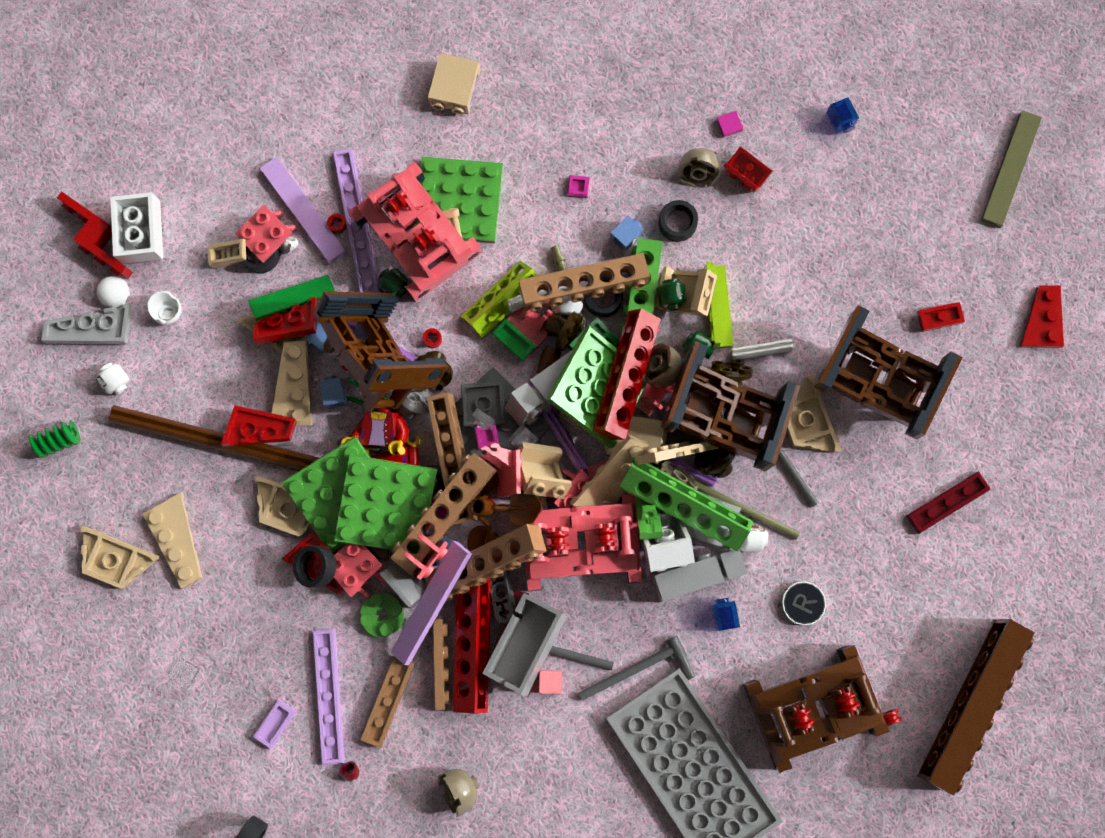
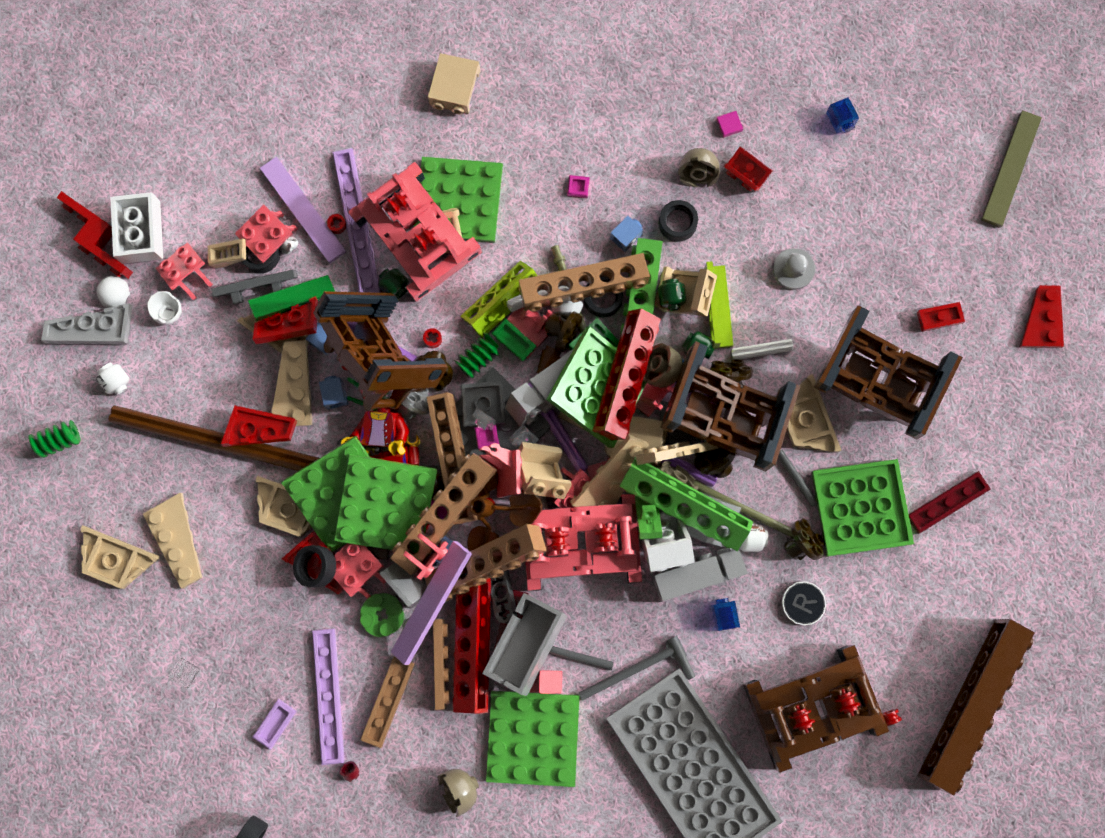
(179, 266): none -> coral plate
(237, 288): none -> dark grey hinge
(477, 355): none -> green piece
(533, 739): none -> bright green plate
(794, 269): none -> light grey plate
(804, 542): none -> dark brown plate
(862, 507): none -> bright green plate

